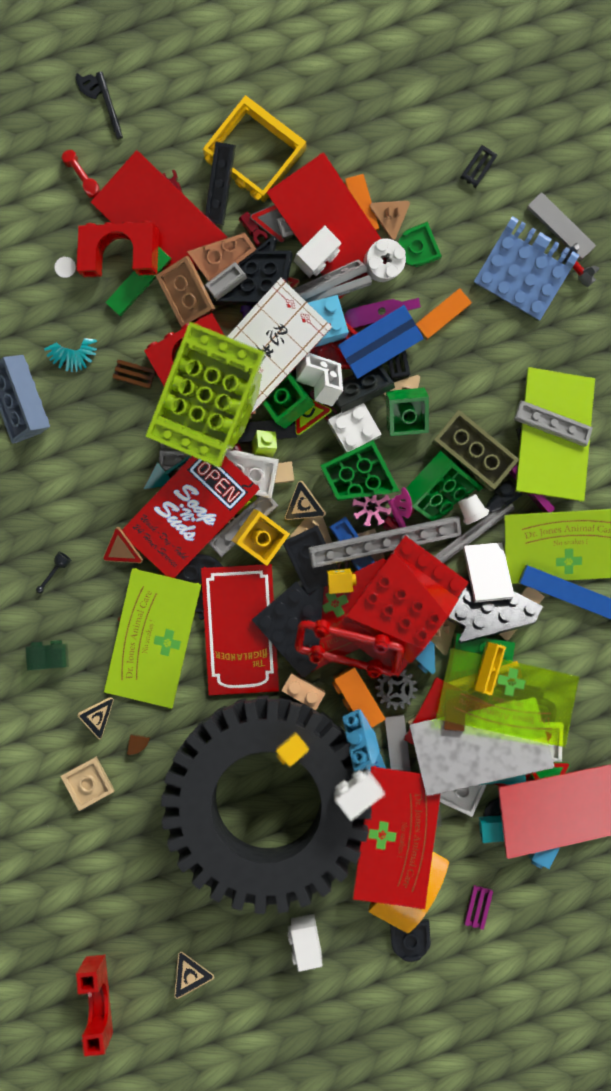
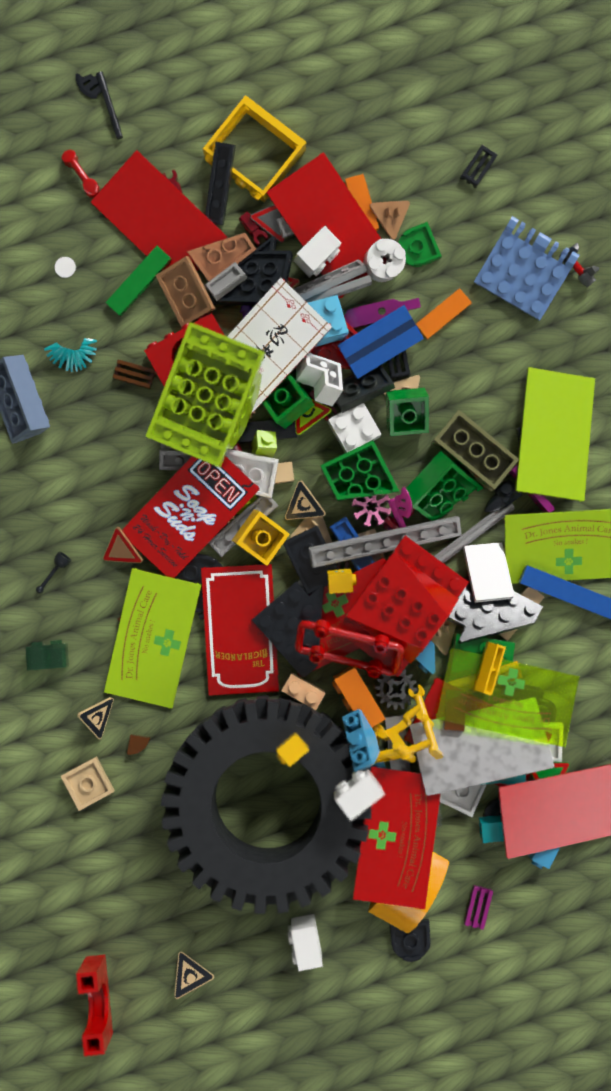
(95, 238): red arch -> none
(159, 477): teal piece -> none
(400, 749): none -> yellow piece
(472, 509): white piece -> none
(553, 423): light grey tile -> none
(560, 225): light grey tile -> none

